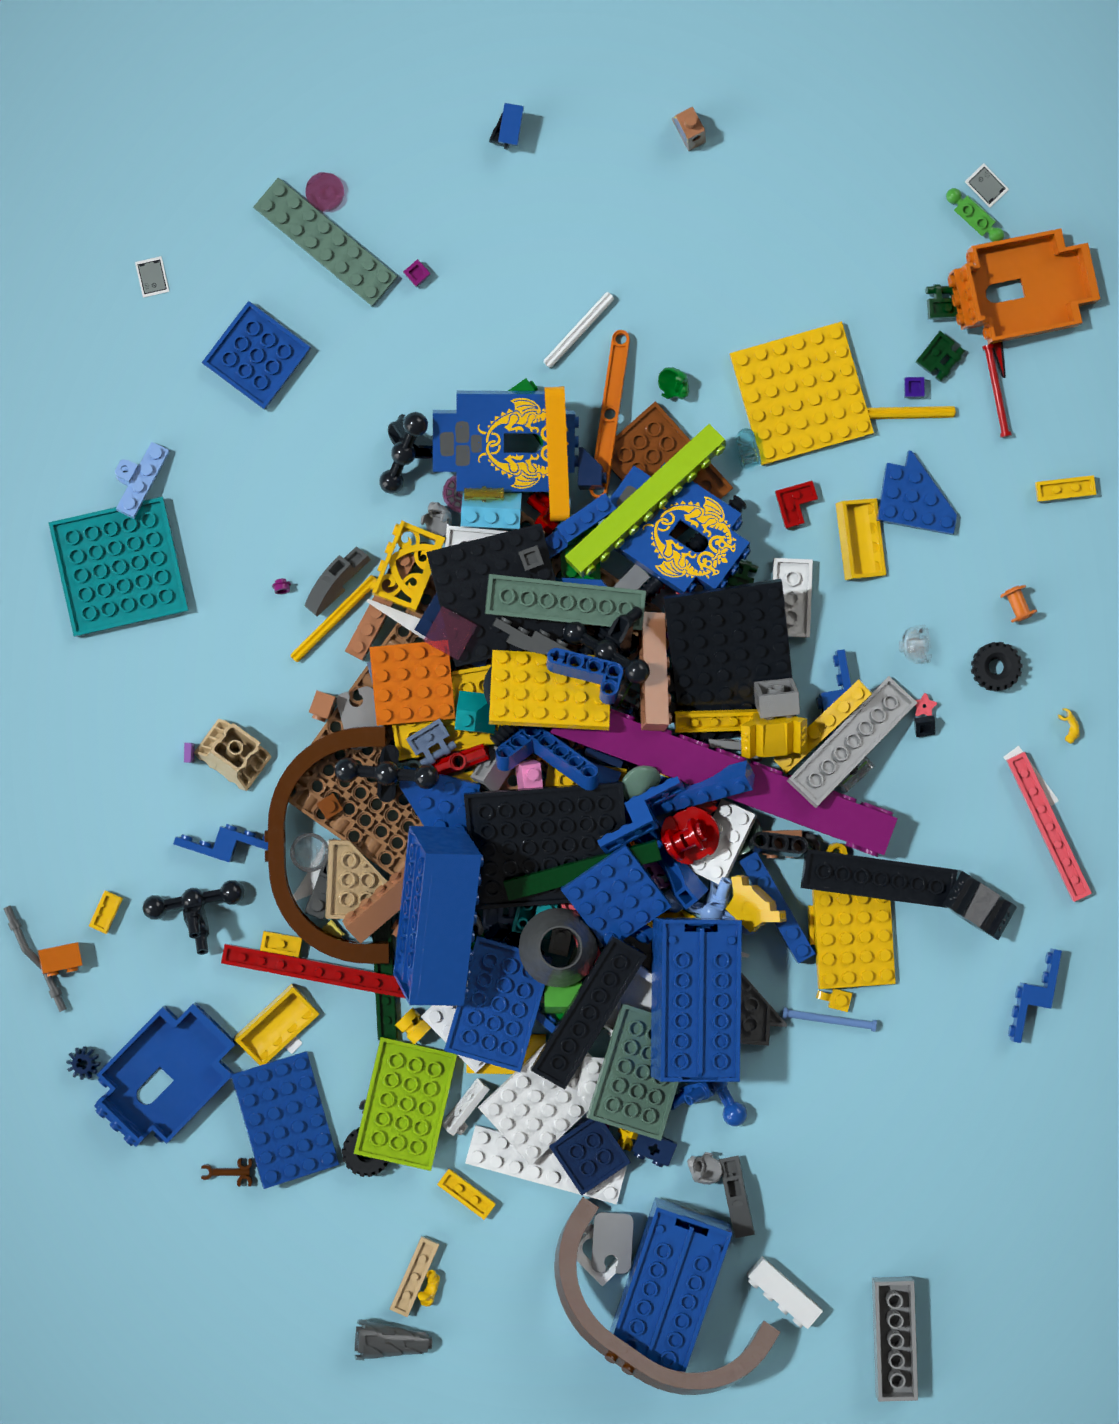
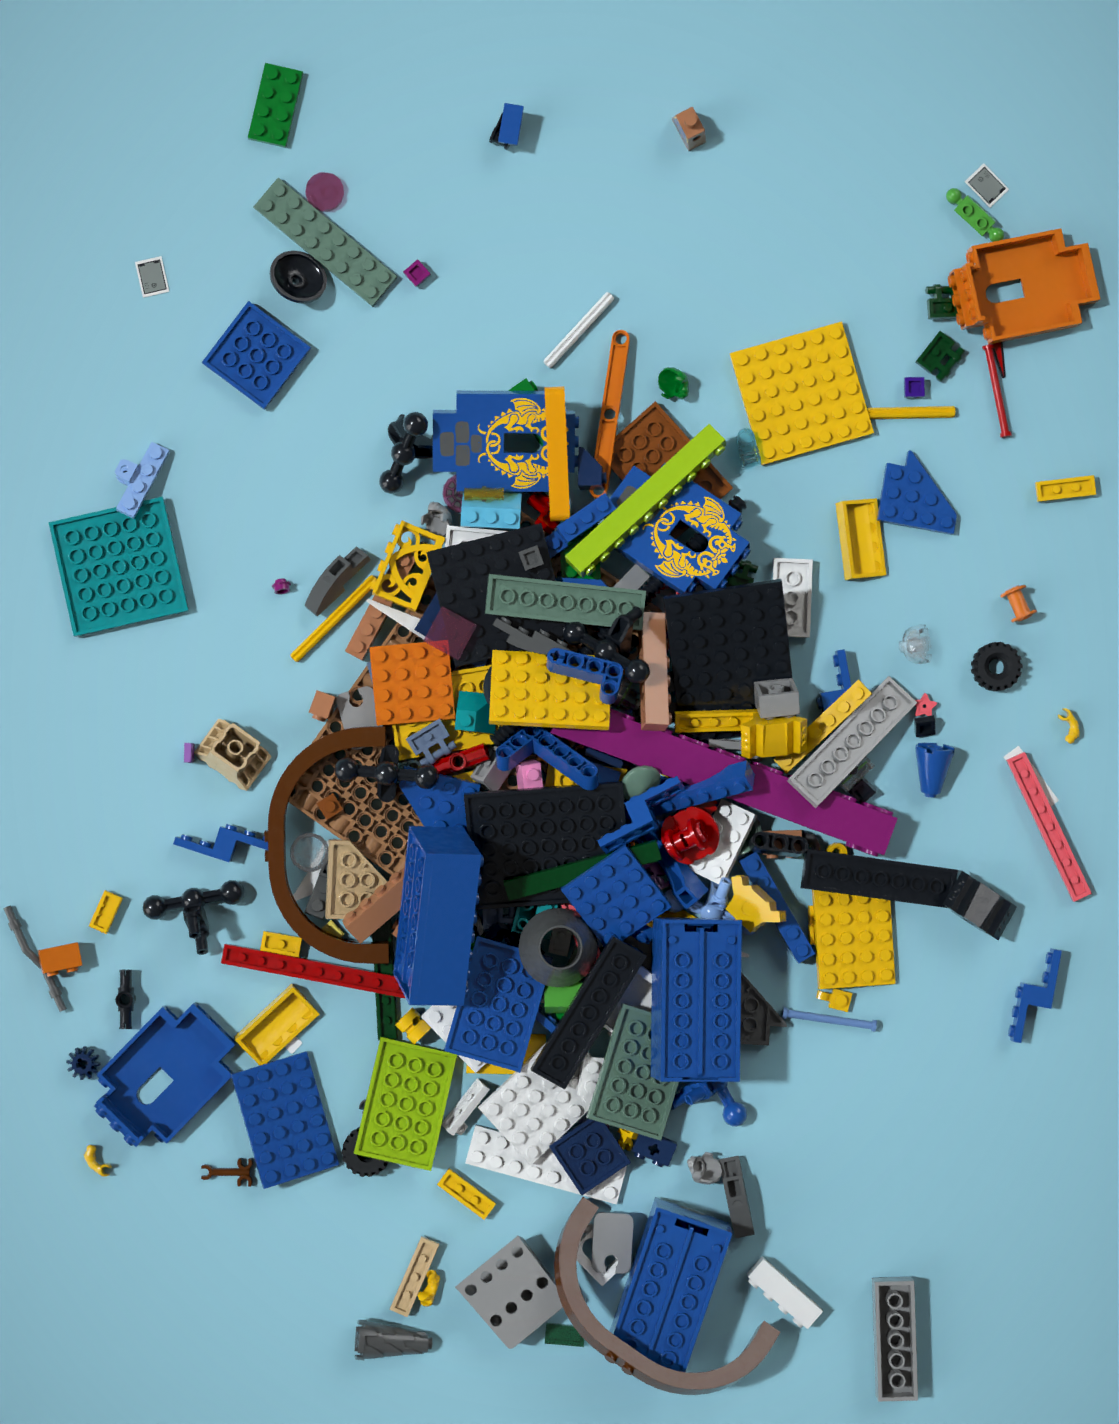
(90, 1158): none -> yellow piece
(125, 1009): none -> black pin
(275, 105): none -> green plate
(301, 269): none -> black dish
(512, 1292): none -> light grey piece
(563, 1335): none -> clear green tile
(791, 498): red plate -> none
(862, 790): none -> black plate
(933, 766): none -> blue cone

